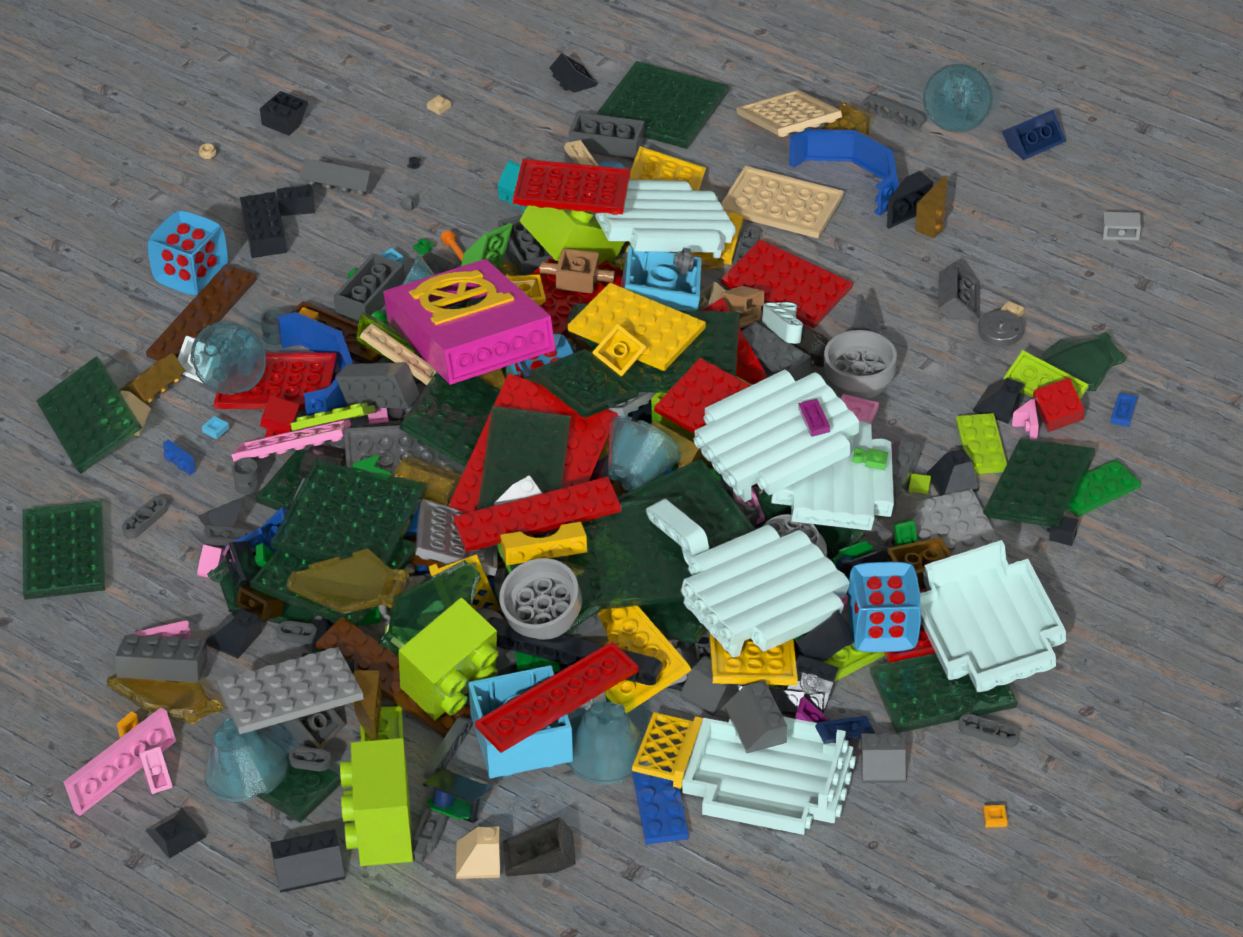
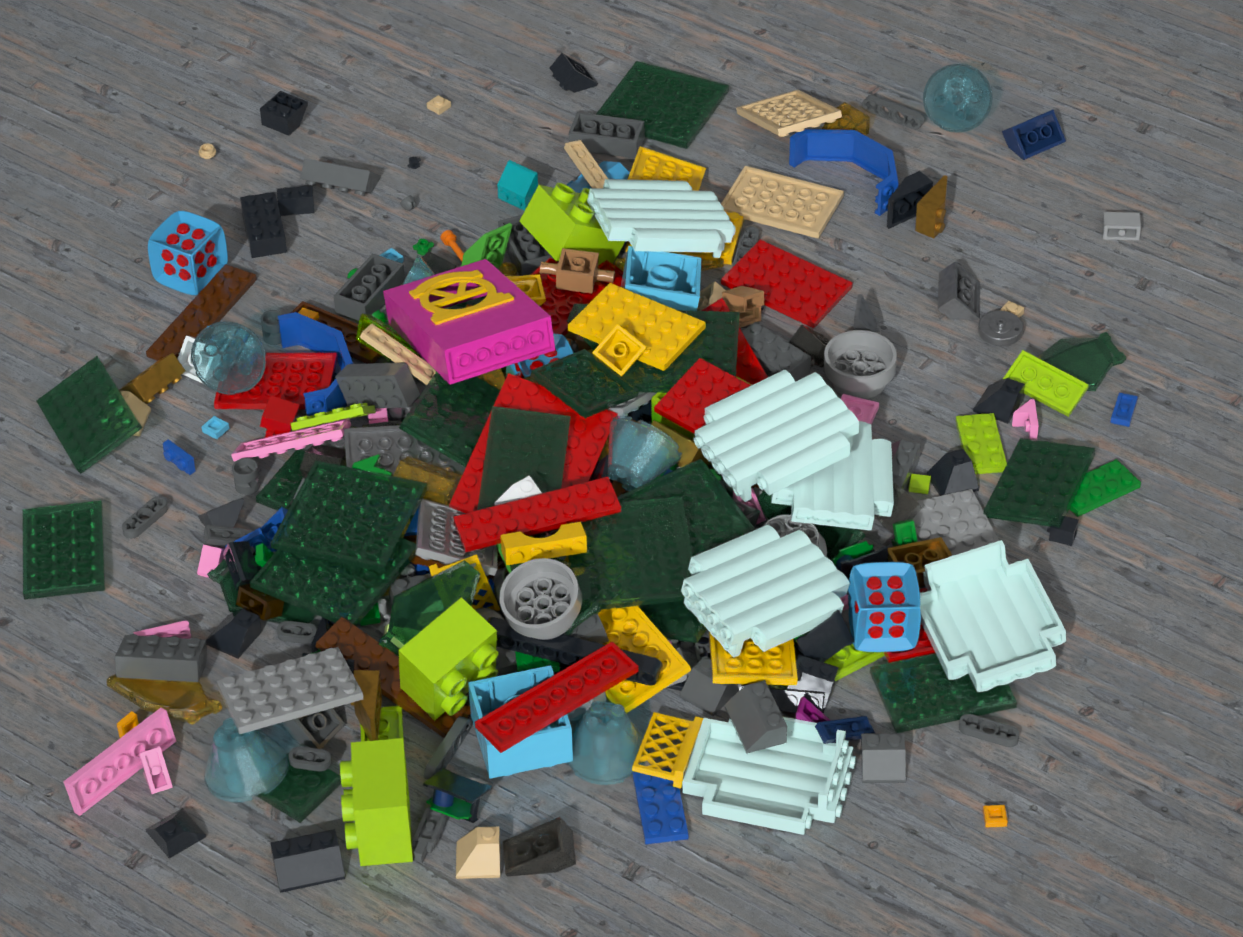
(349, 583): clear yellow windscreen -> none
(572, 186): red plate -> none
(679, 528): light aqua beam -> none
(683, 261): dark grey plate -> none
(782, 321): light aqua beam -> none
(810, 684): clear plate -> none
(814, 417): magenta plate -> none
(873, 458): bright green plate -> none
(1058, 404): red brick -> none

